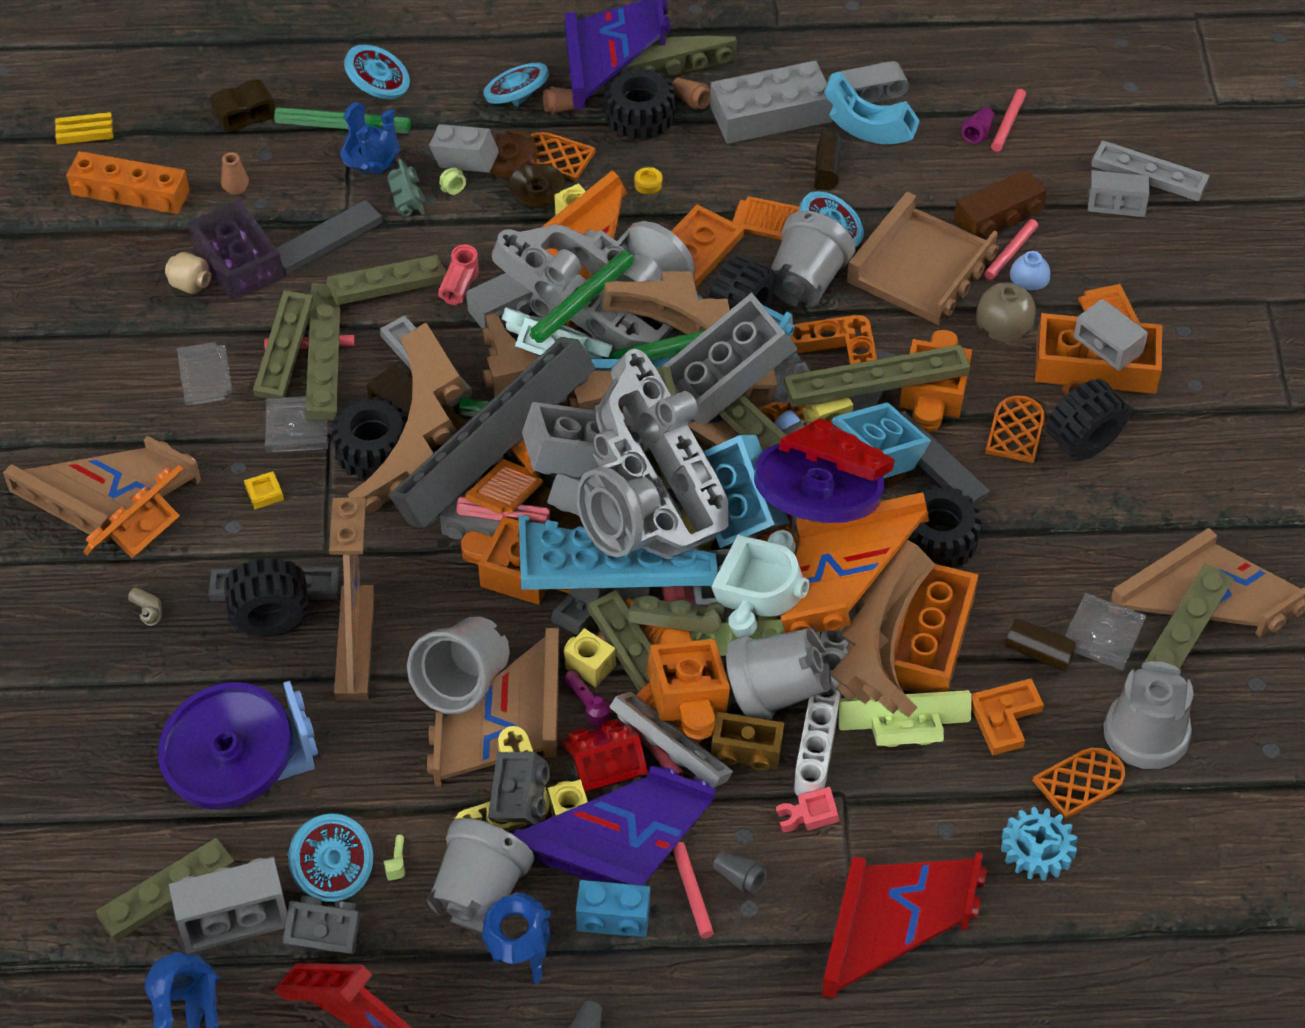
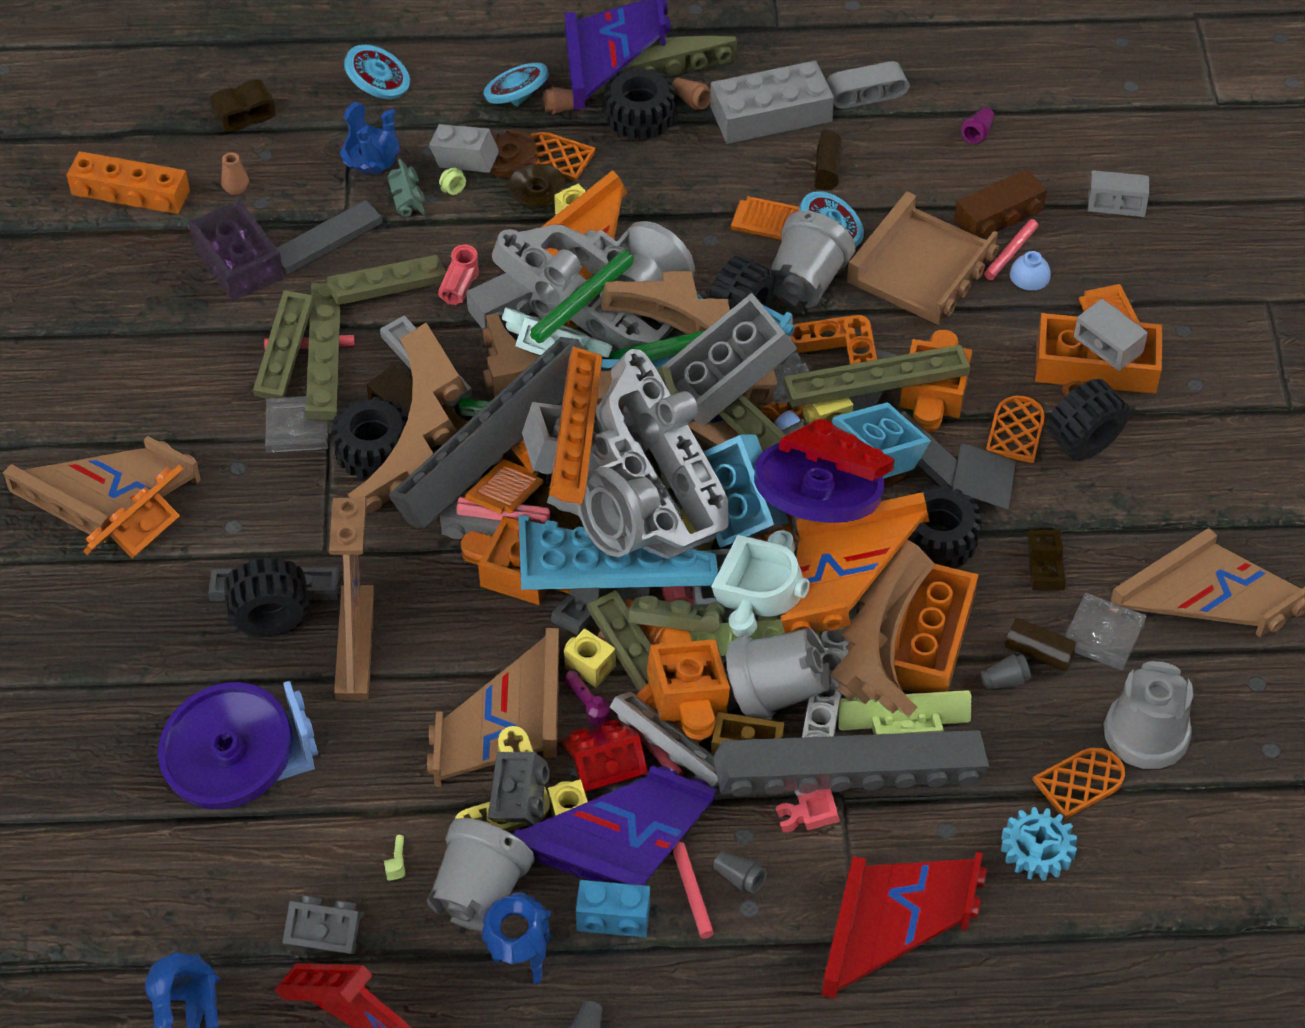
(84, 128): yellow tile -> none
(149, 604): dark tan arm -> none
(153, 895): olive plate -> none
(188, 272): tan head -> none
(204, 373): clear window -> none
(229, 904): light grey brick -> none
(263, 490): yellow tile -> none
(330, 857): medium azure shield -> none
(332, 119): green axle -> none
(456, 664): light grey piece -> none
(576, 426): none -> orange plate
(648, 180): yellow tile -> none
(707, 239): orange plate -> none
(850, 762): none -> dark grey brick
(868, 121): medium azure arch -> none
(984, 476): none -> dark grey sticker
(998, 710): orange plate -> none
(1006, 312): dark tan cylinder -> none
(1006, 673): none -> dark grey cone
(1008, 120): coral bar -> none
(1045, 560): none -> dark brown slope
(1160, 172): light grey plate -> none
(1191, 617): olive plate -> none

